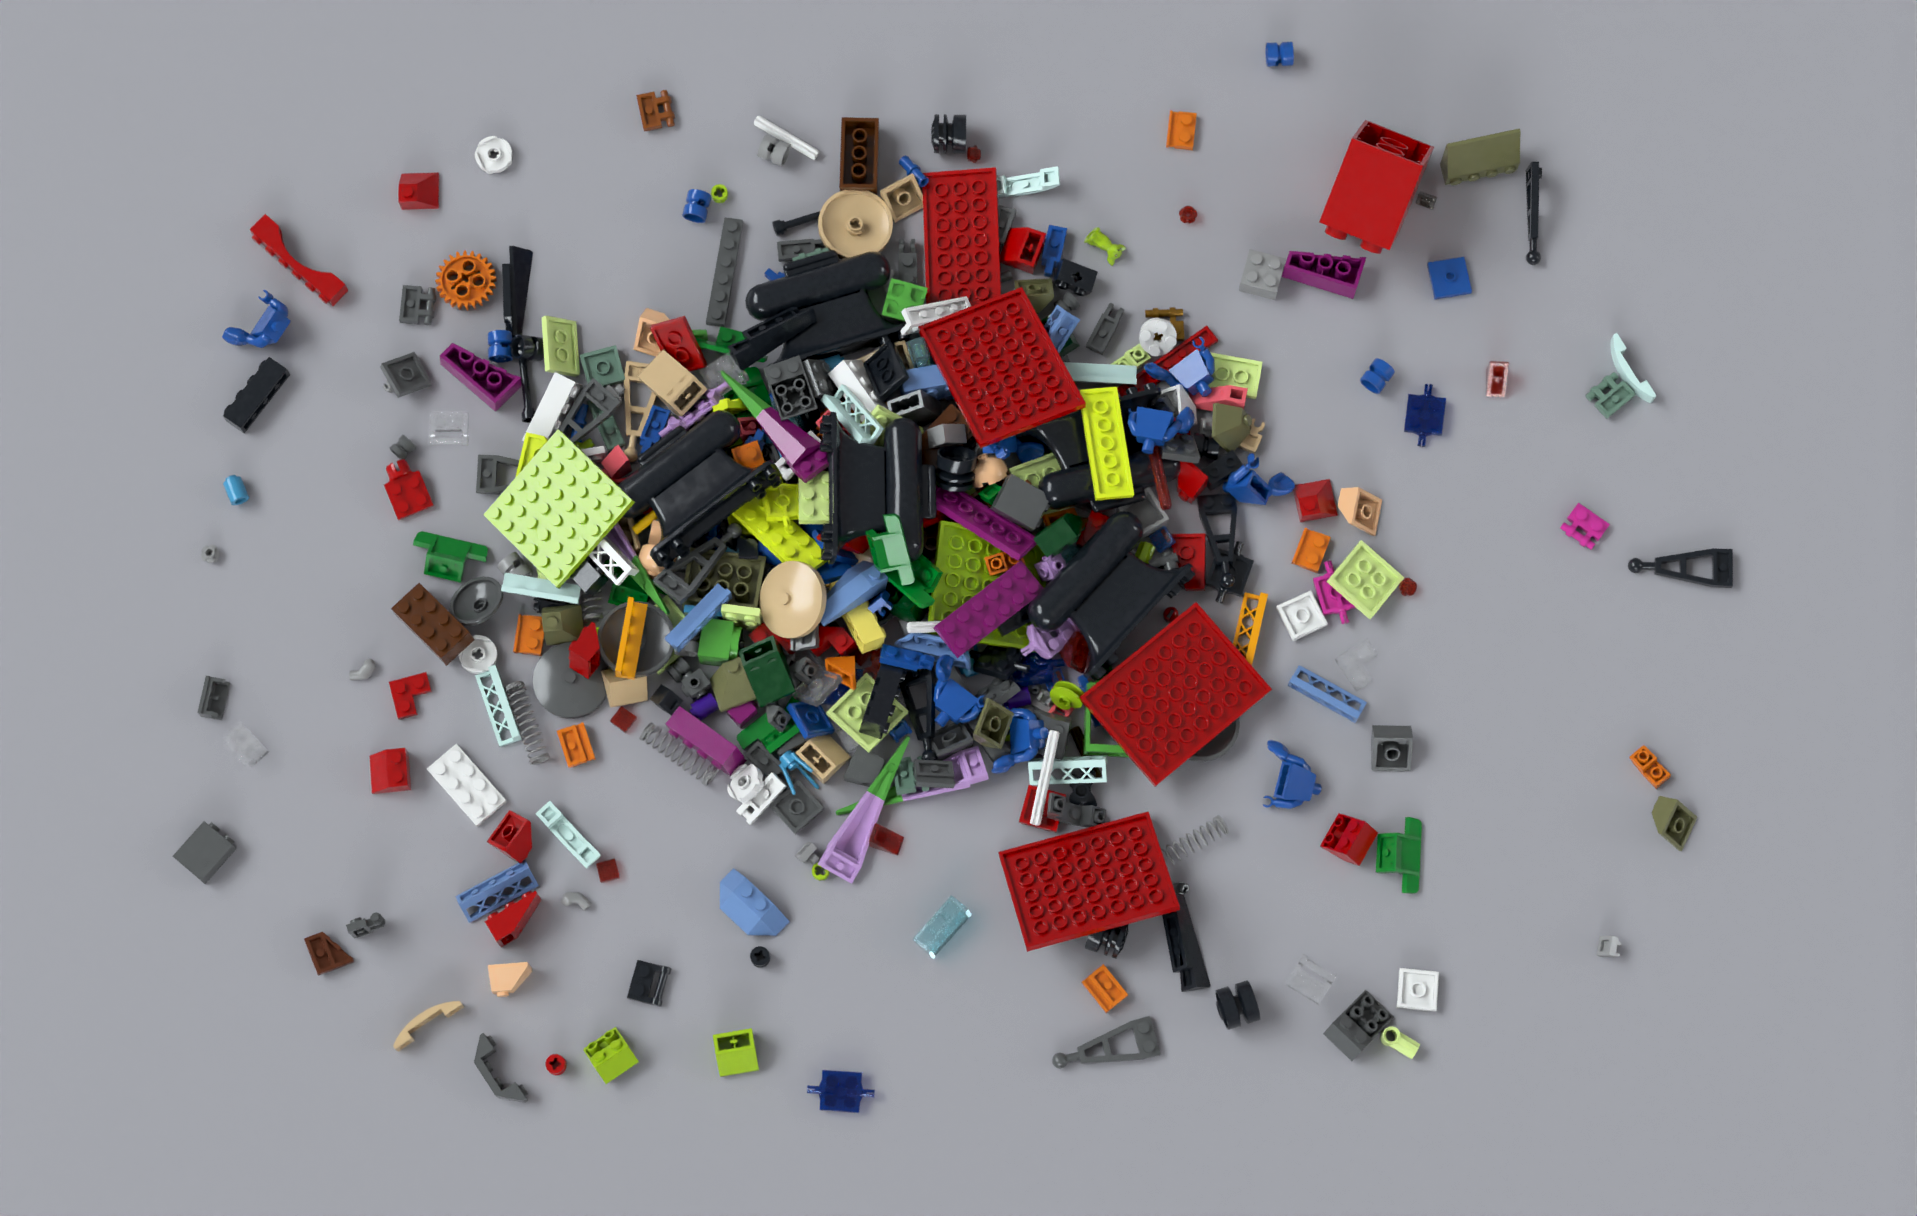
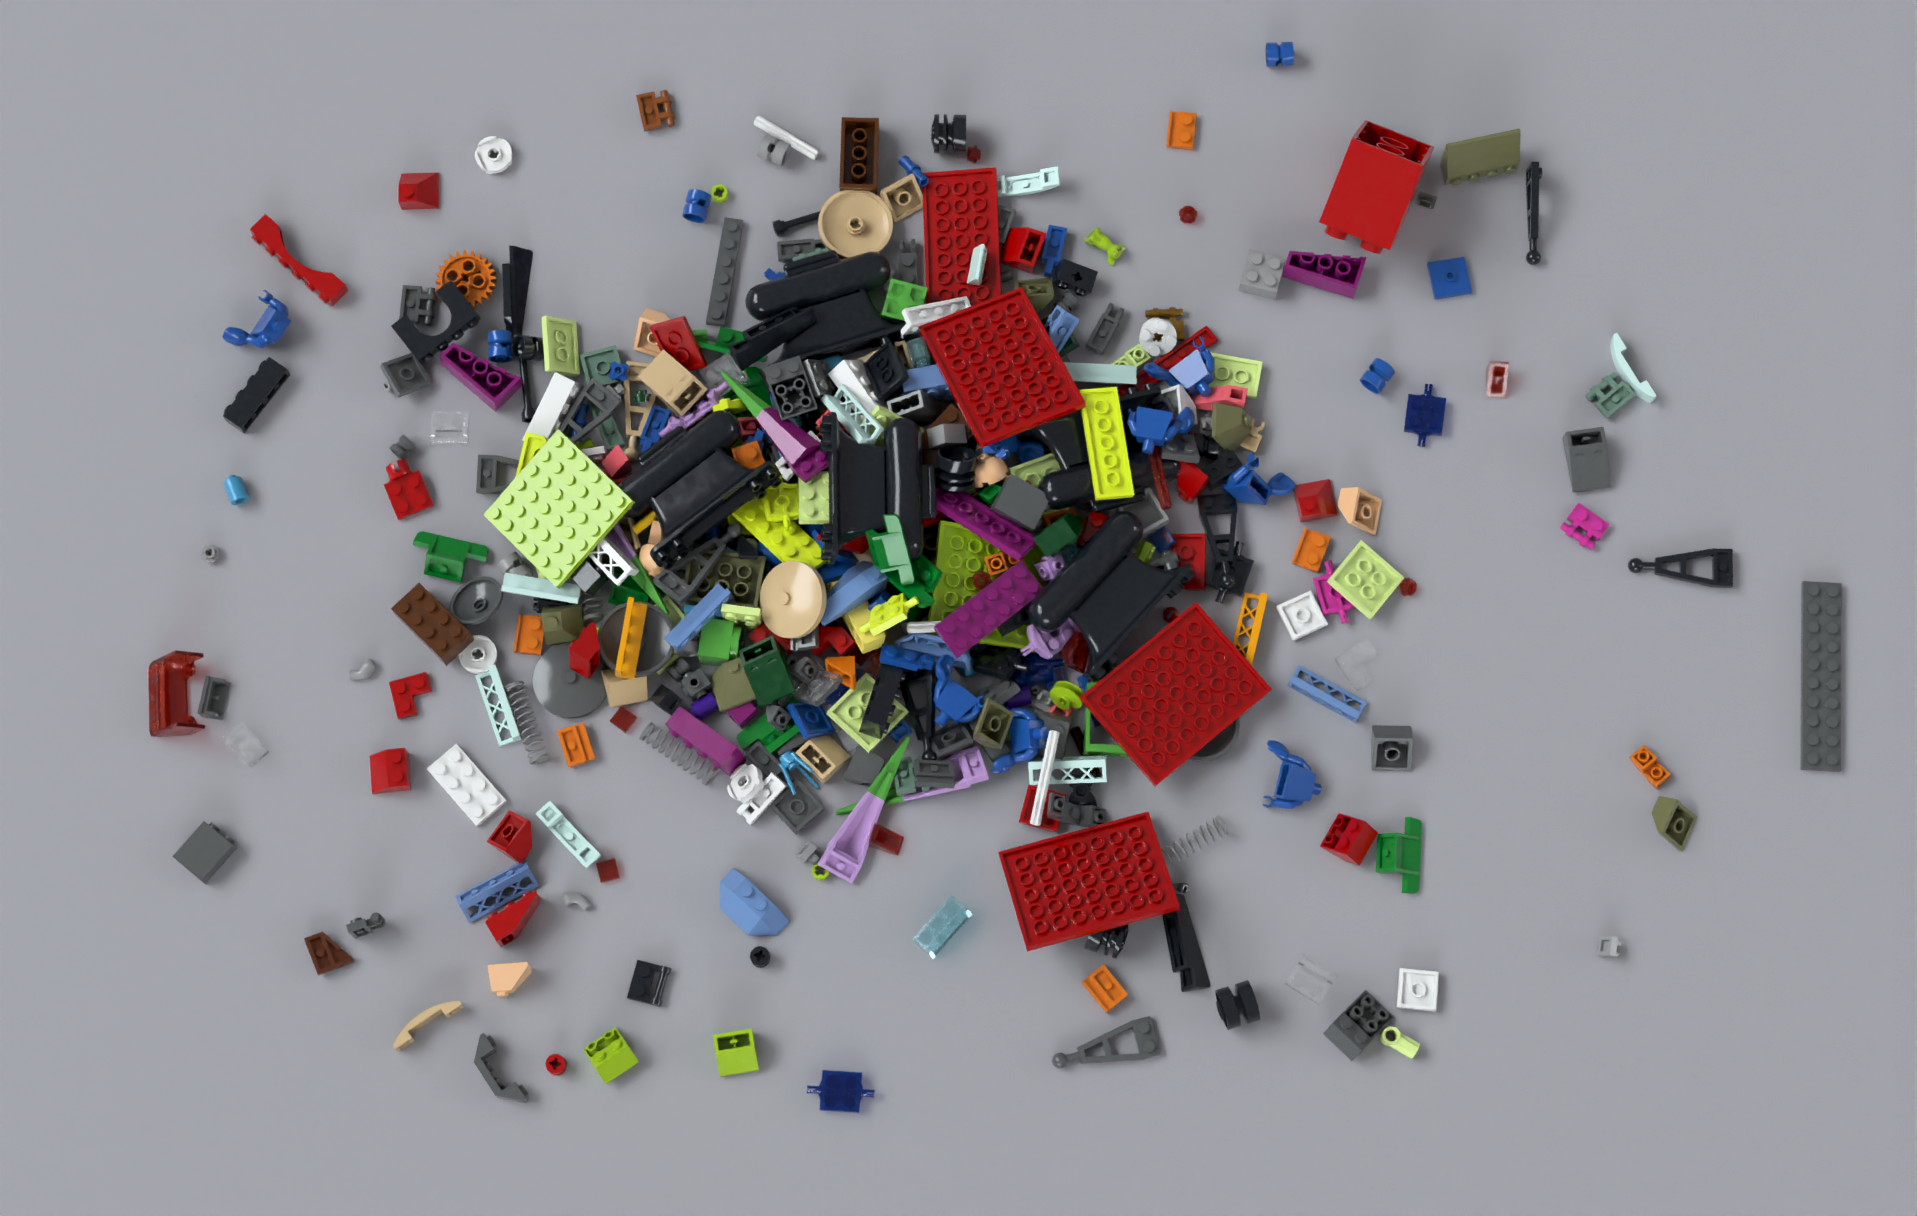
(169, 695): none -> clear red windscreen
(425, 346): none -> black arch
(622, 376): none -> blue plate
(641, 396): none -> dark green plate
(888, 614): none -> neon yellow plate
(977, 265): none -> light aqua slope
(981, 575): none -> clear red plate
(1587, 459): none -> dark grey slope
(1821, 676): none -> dark grey plate

